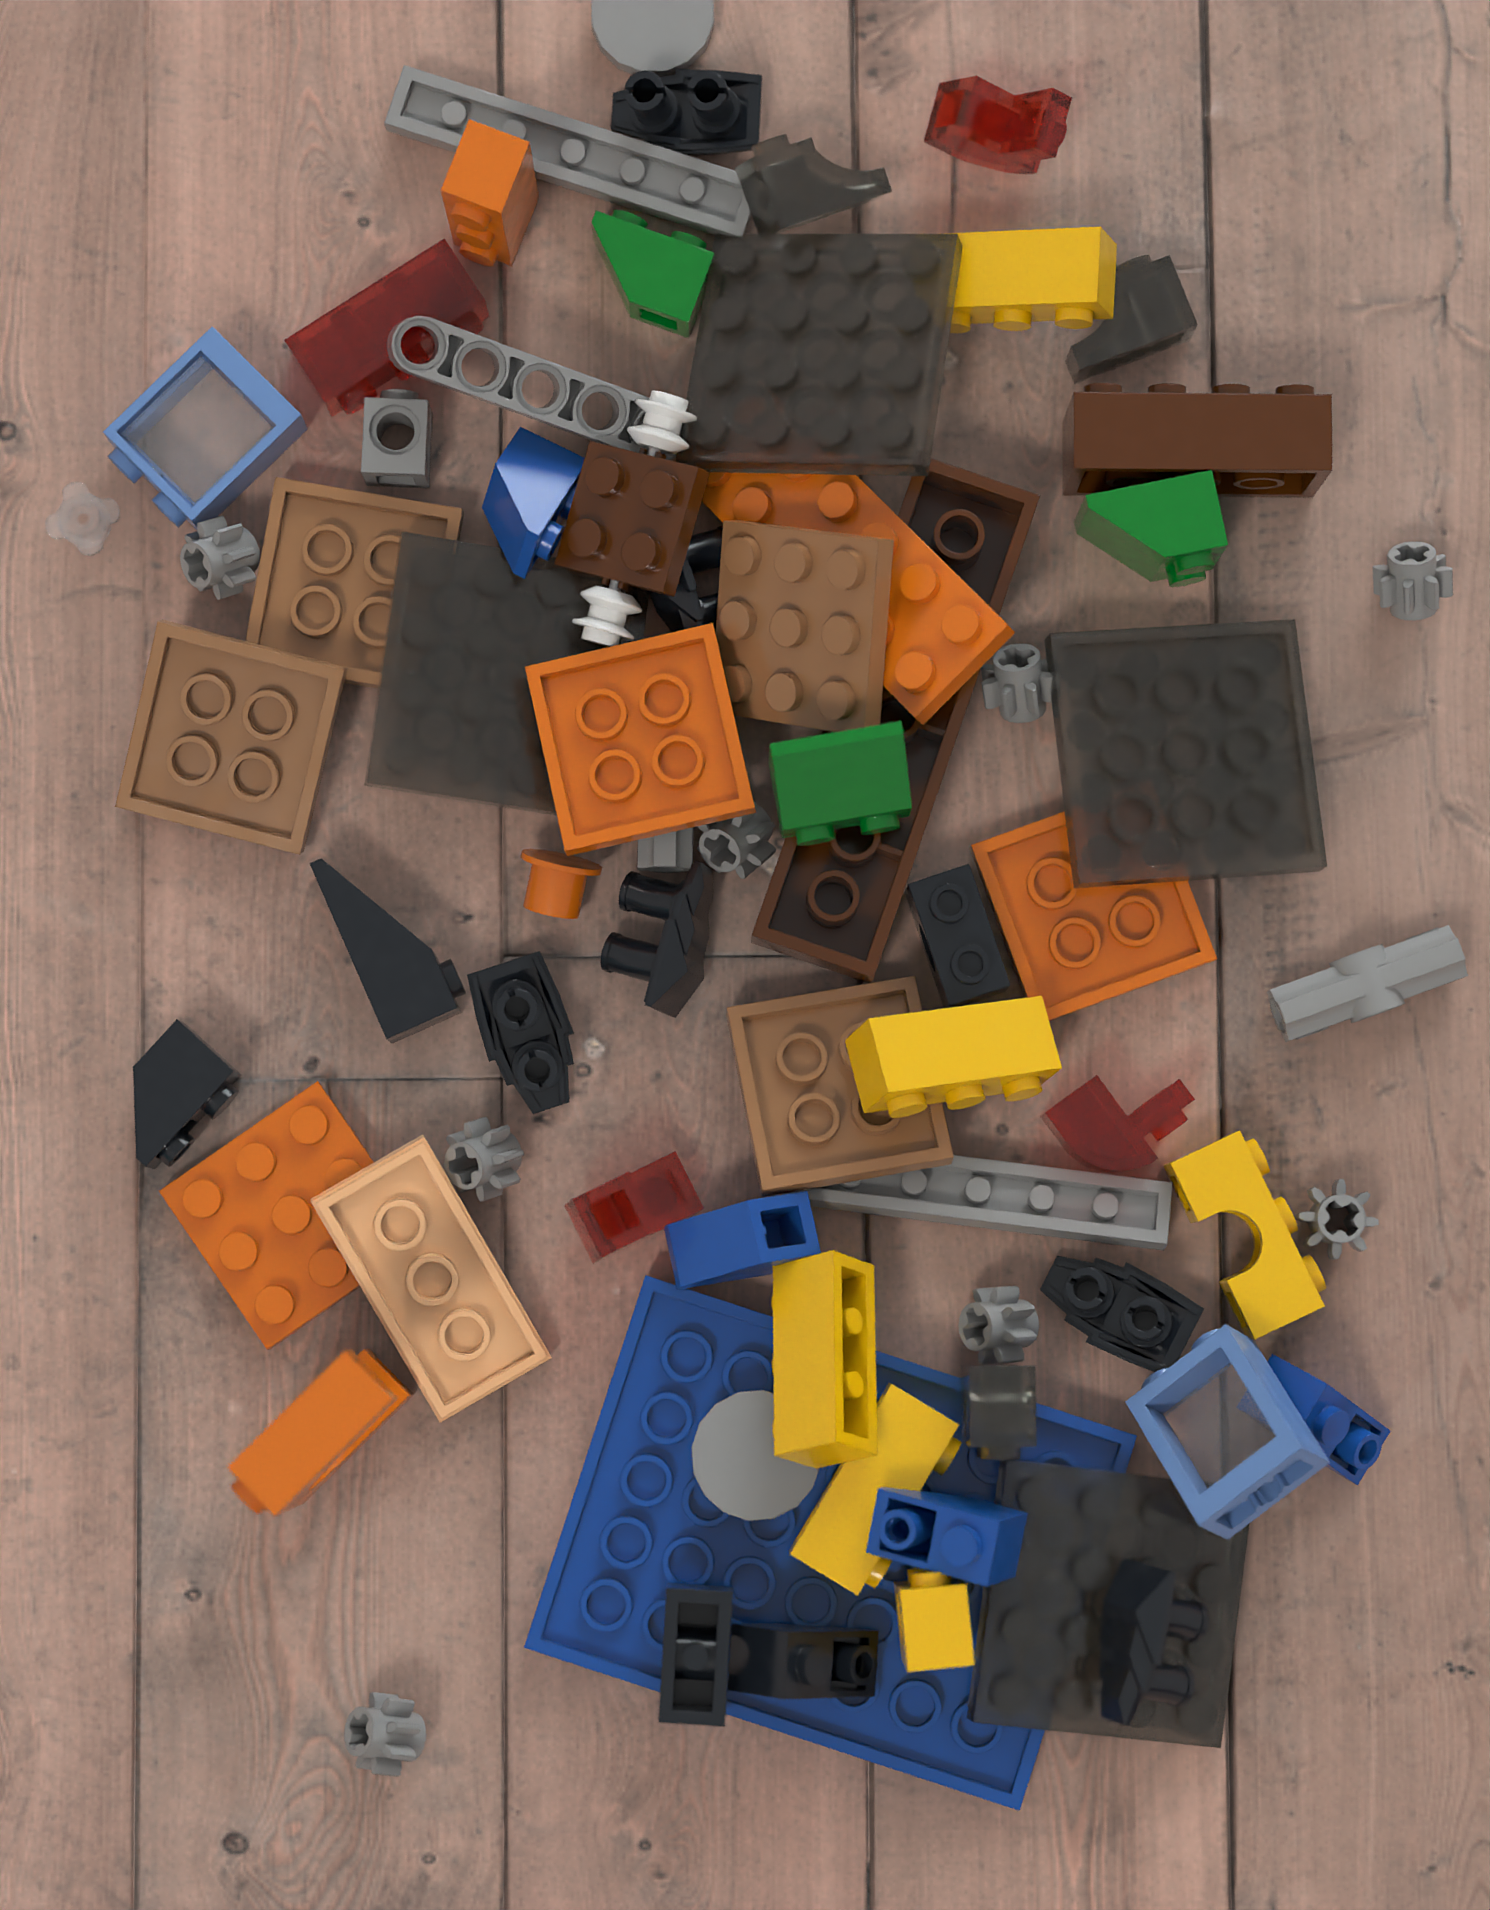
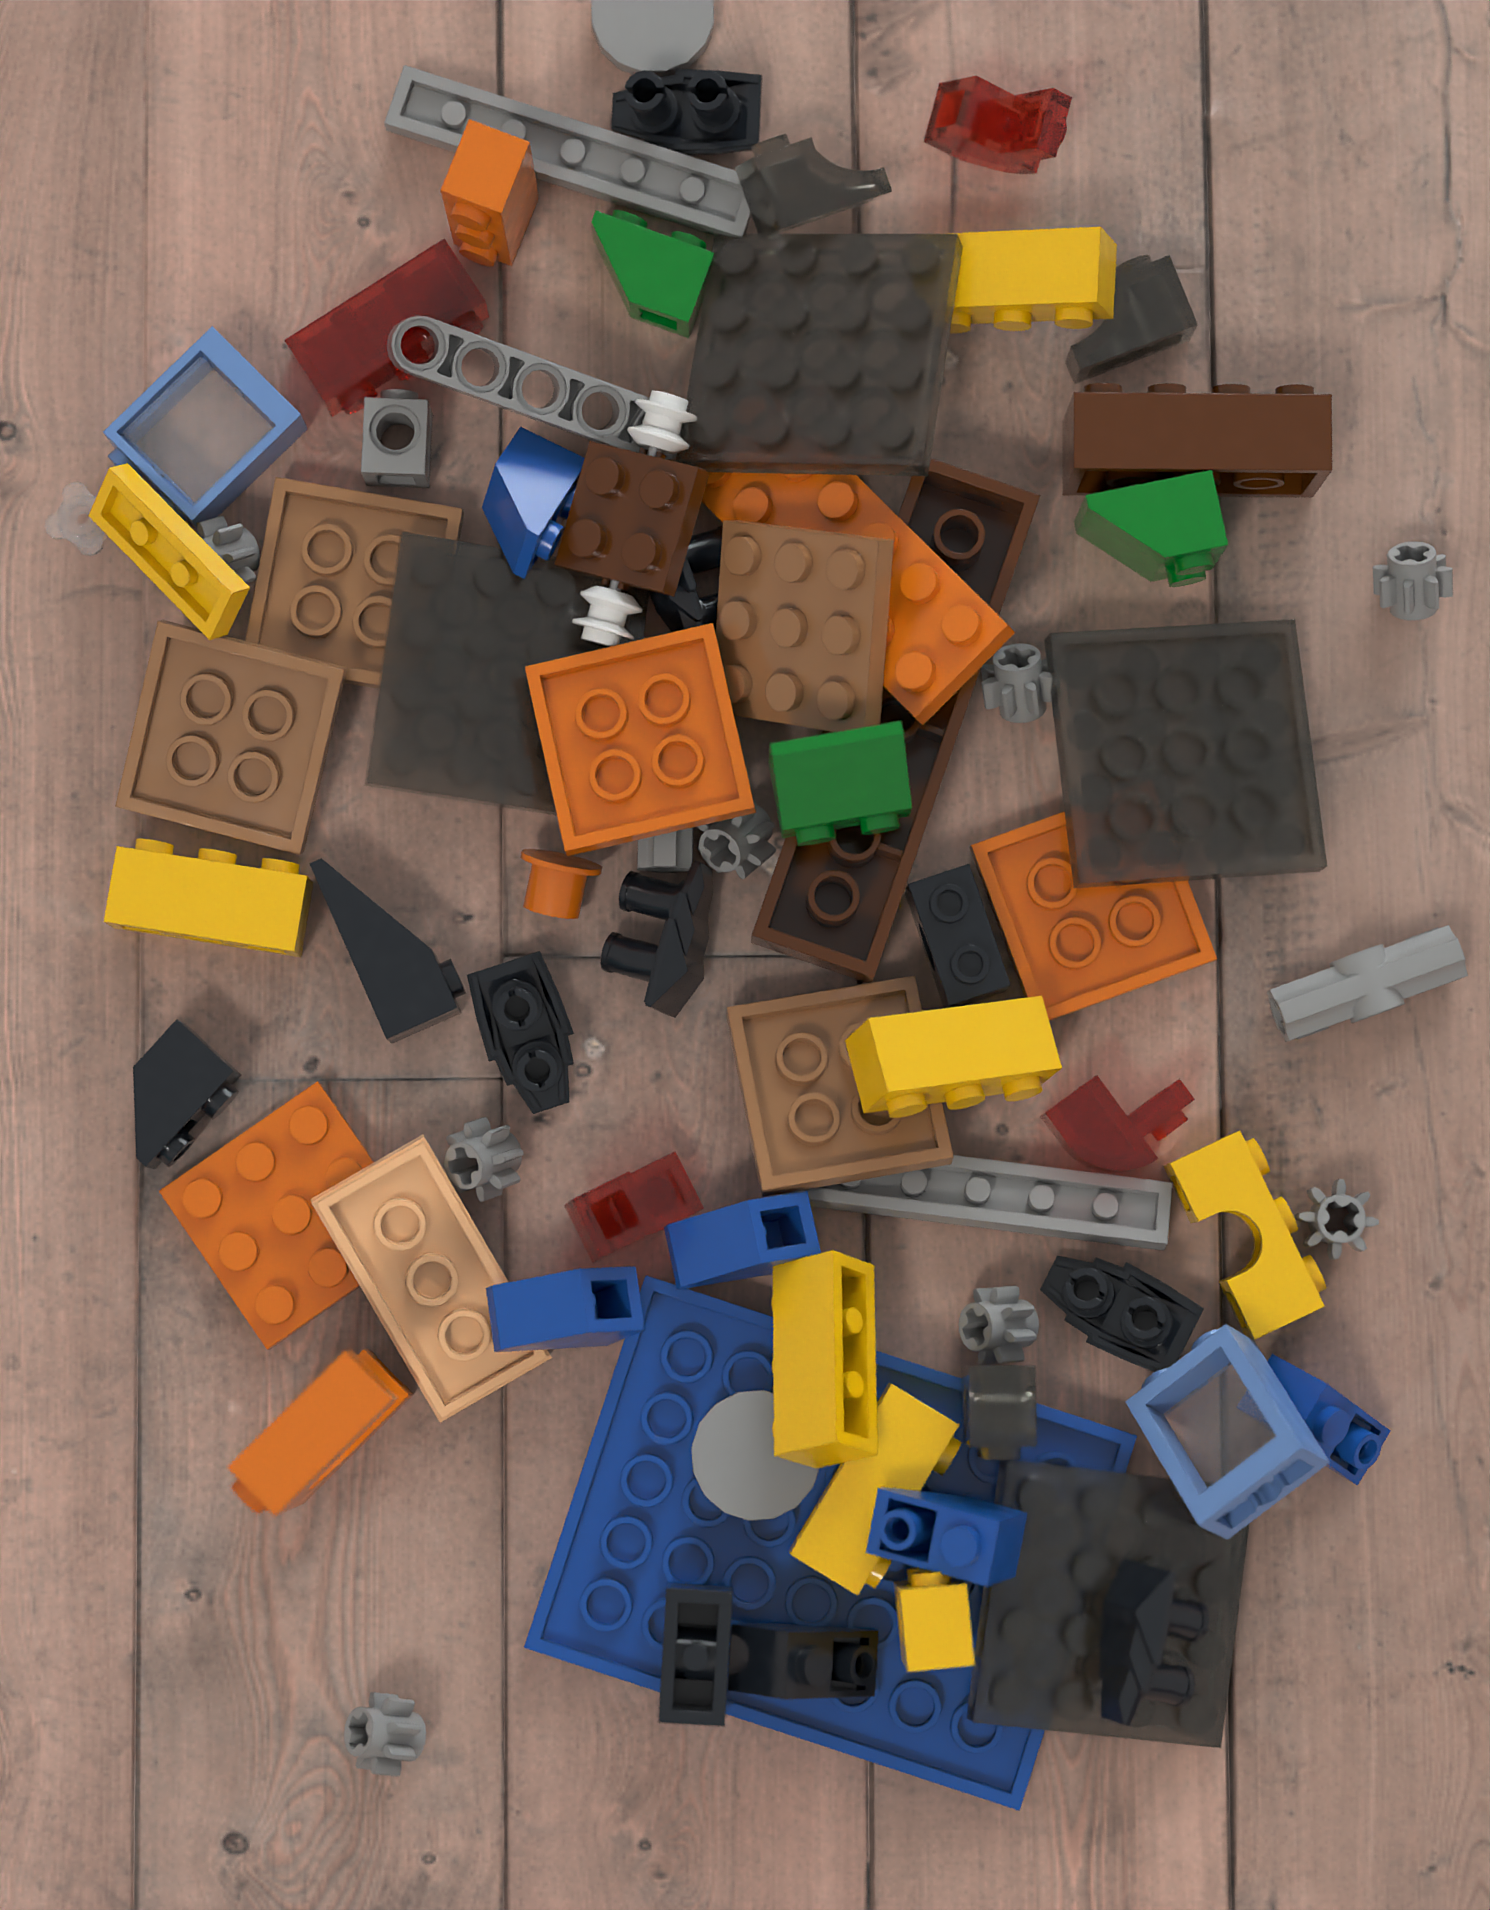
(168, 551): none -> yellow plate
(209, 898): none -> yellow brick
(566, 1310): none -> blue slope

